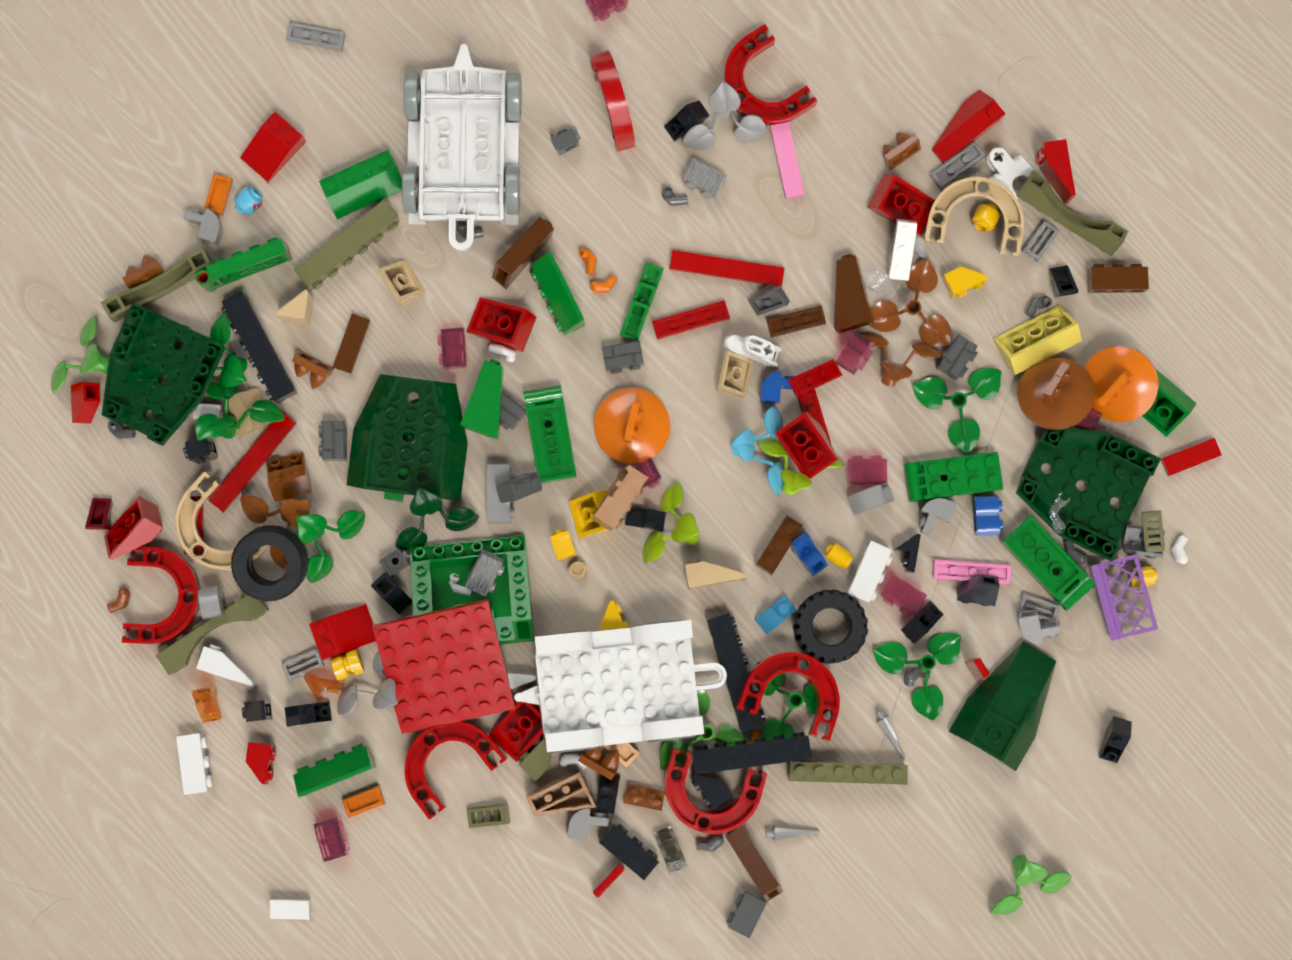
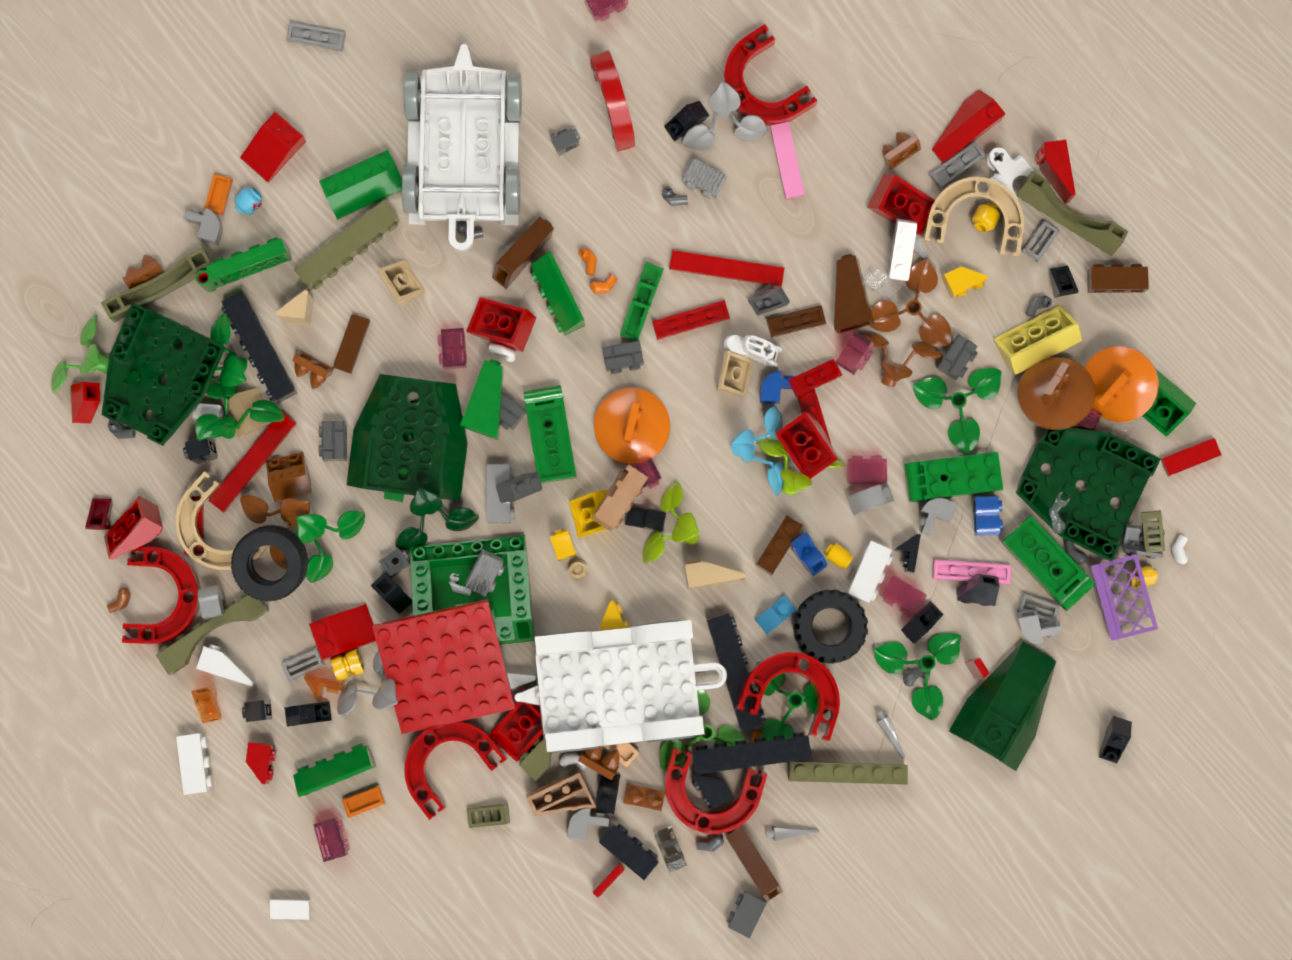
(1027, 873): bright green plant -> none

